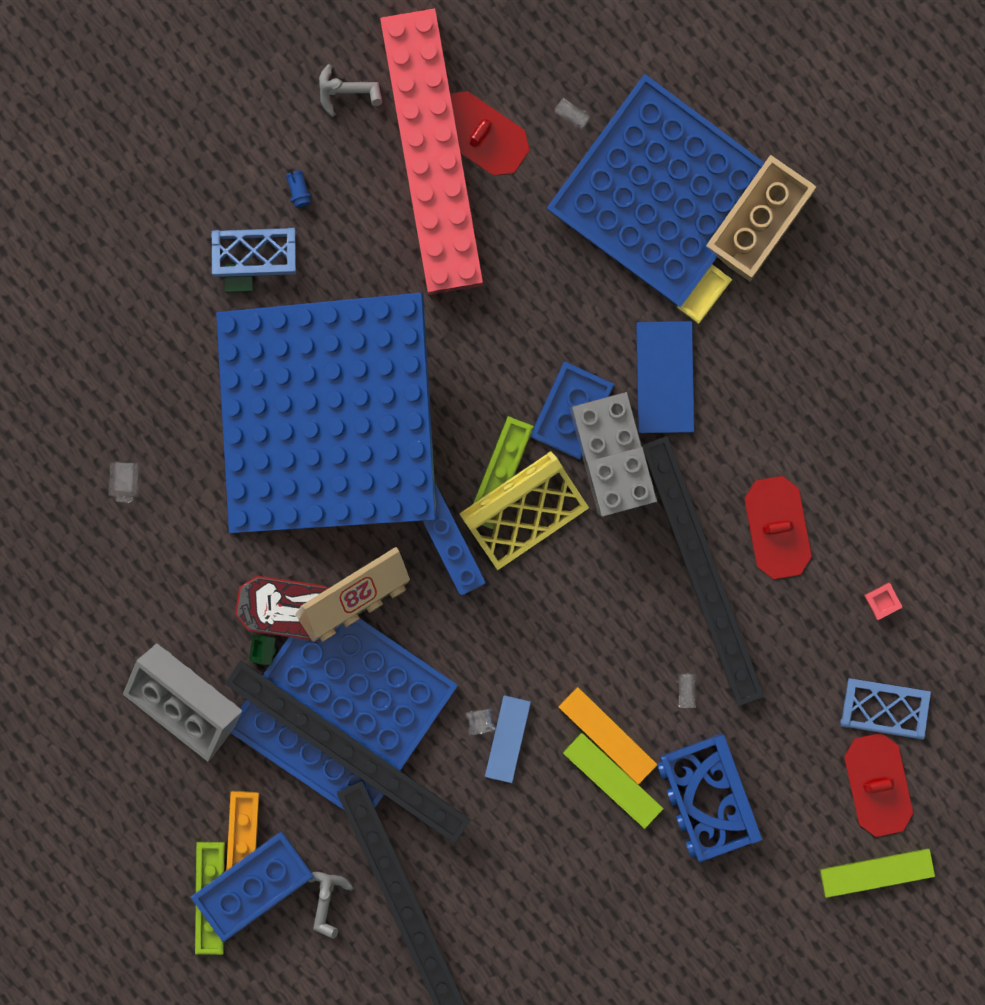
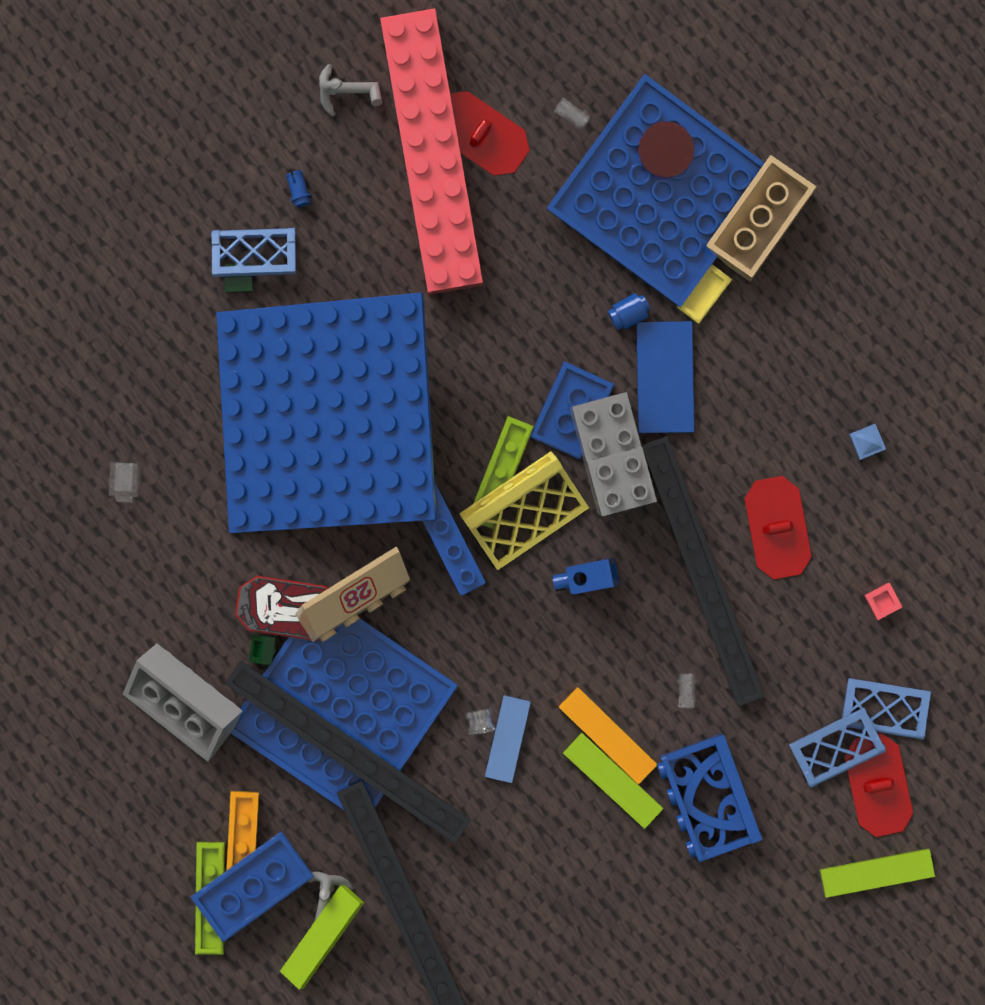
(322, 937): none -> lime tile
(599, 576): none -> blue torso
(629, 311): none -> blue brick
(665, 149): none -> clear red tile
(838, 725): none -> medium blue window
(867, 441): none -> medium blue tile

